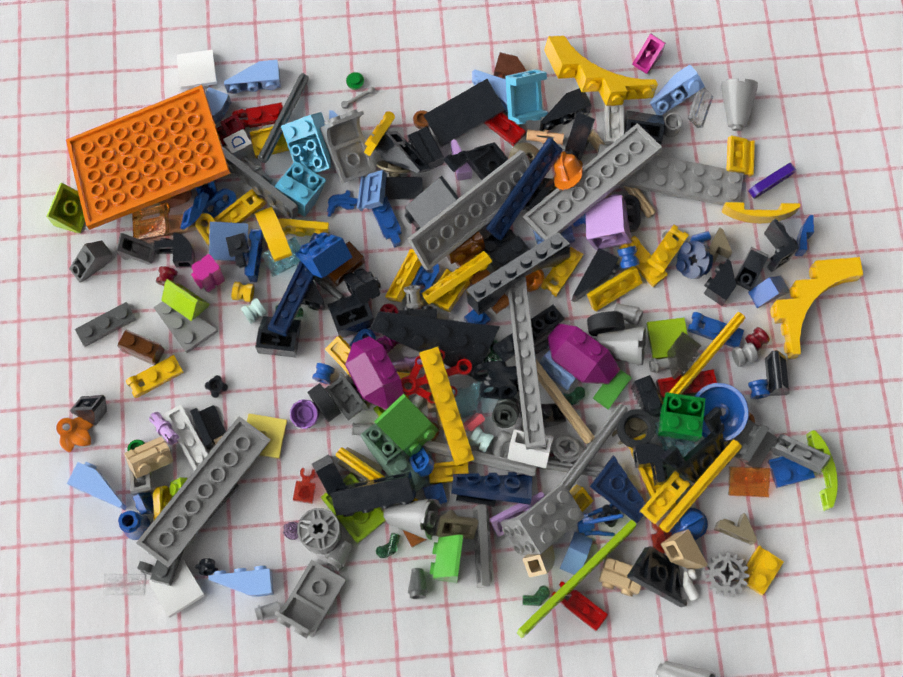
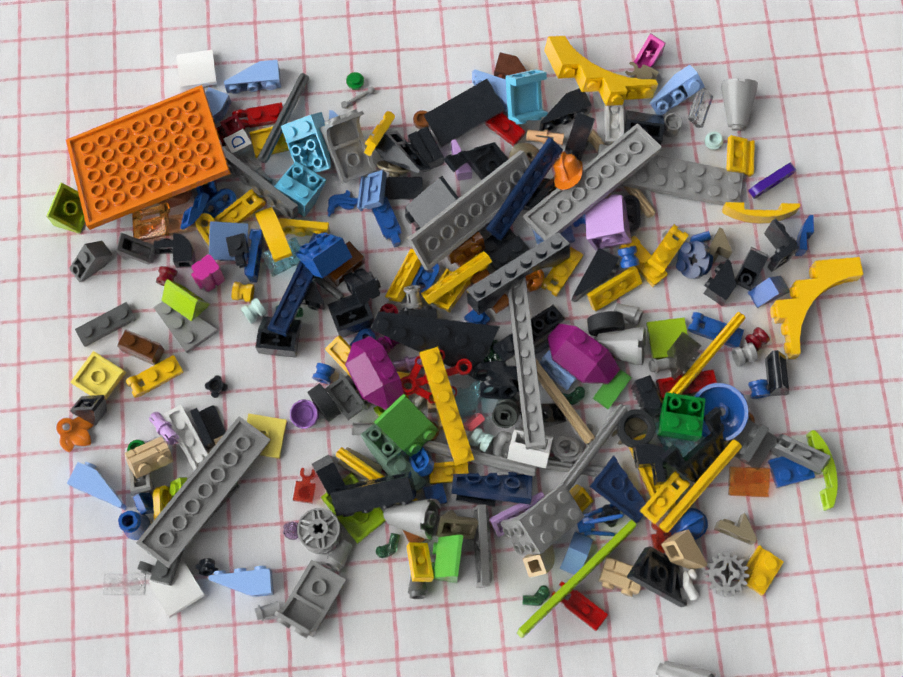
(98, 376): none -> light yellow plate
(420, 562): none -> yellow plate
(644, 73): none -> dark tan plate
(713, 140): none -> light aqua plate

